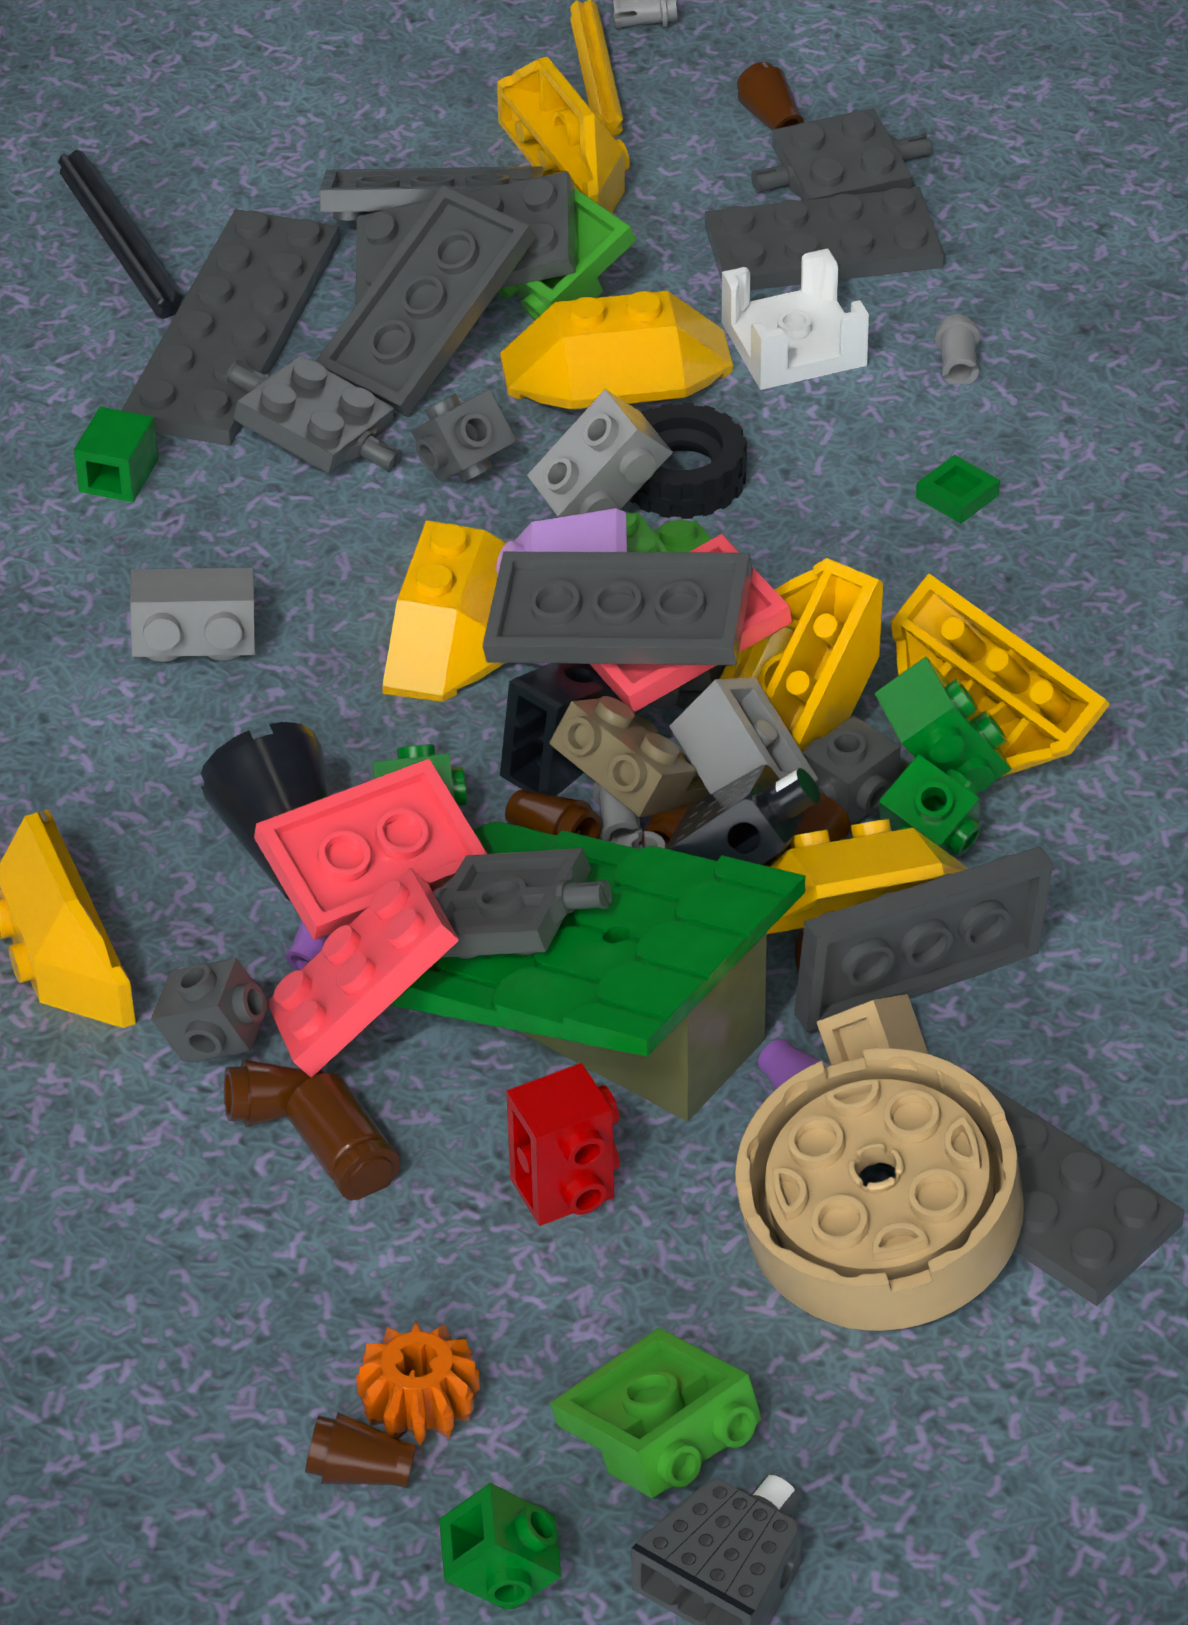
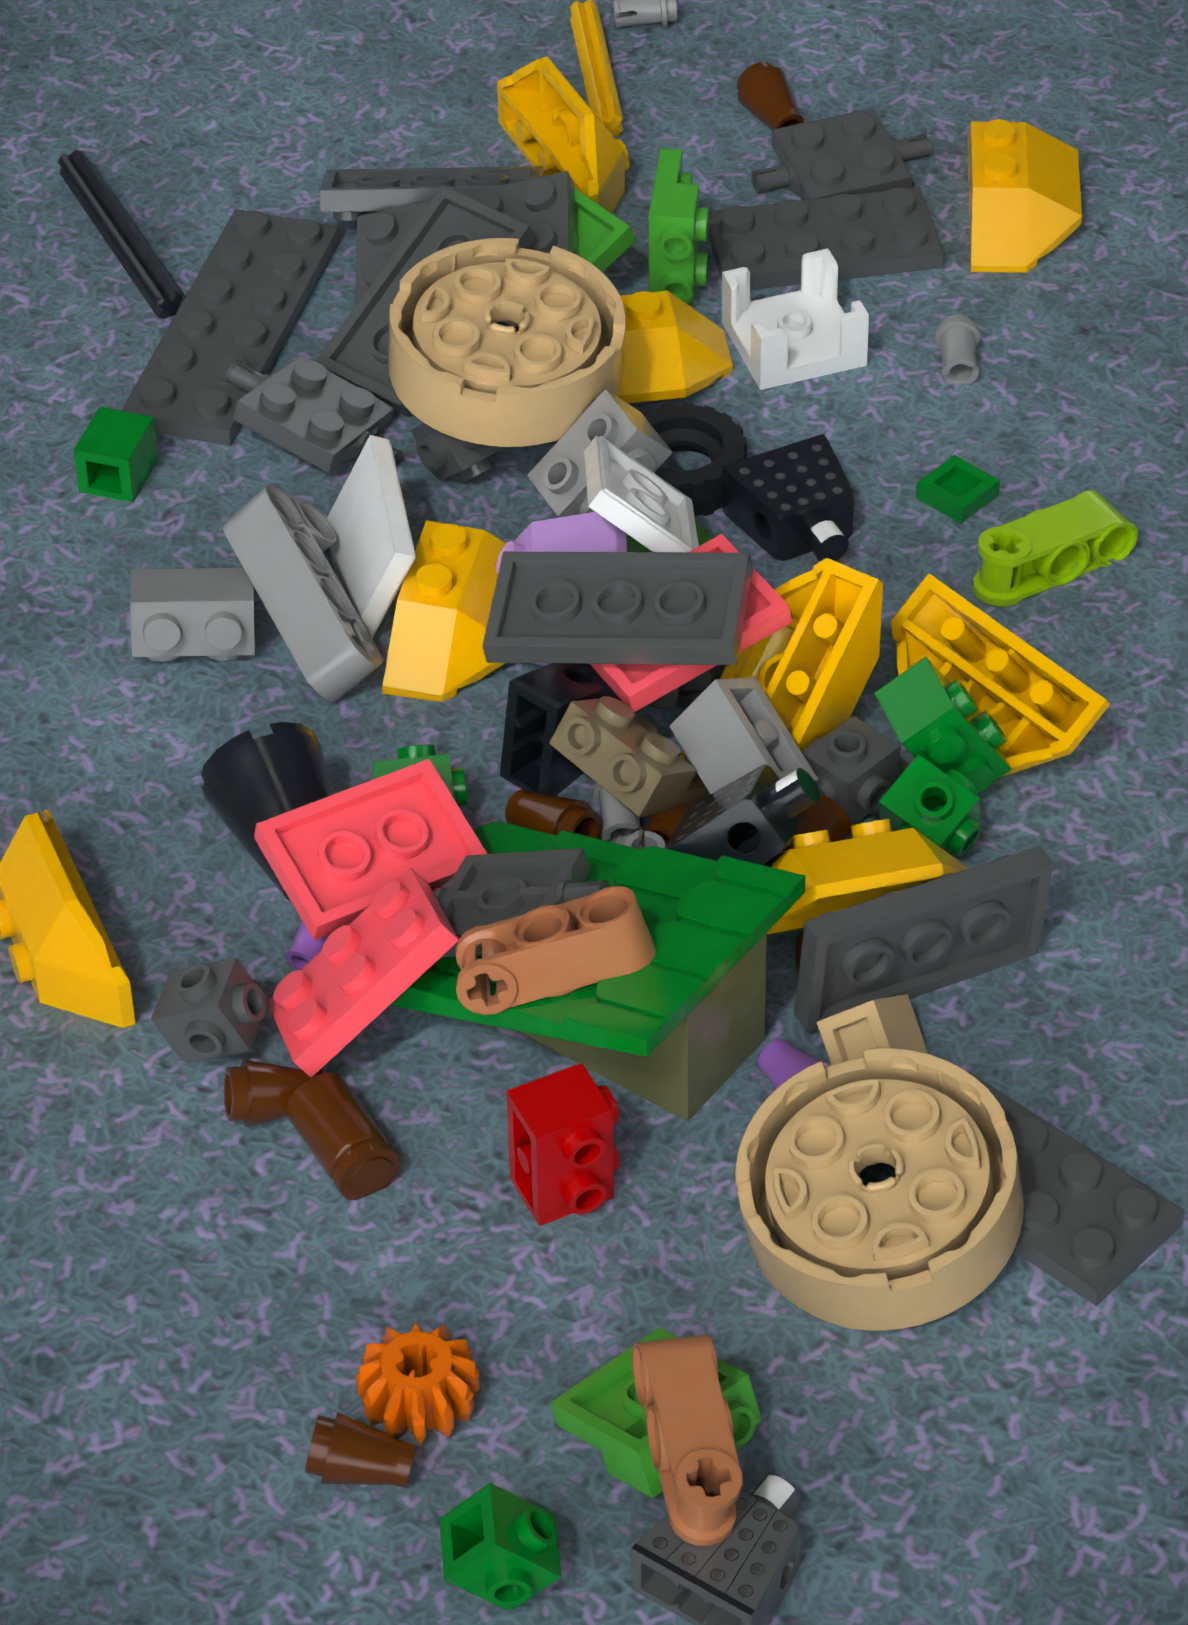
(282, 552): none -> light grey beam
(371, 534): none -> white tile
(485, 378): none -> tan brick
(552, 950): none -> nougat piece
(638, 500): none -> white tile
(676, 229): none -> bright green plate
(689, 1435): none -> nougat piece
(792, 500): none -> black torso
(1019, 195): none -> yellow wedge
(1050, 548): none -> lime piece

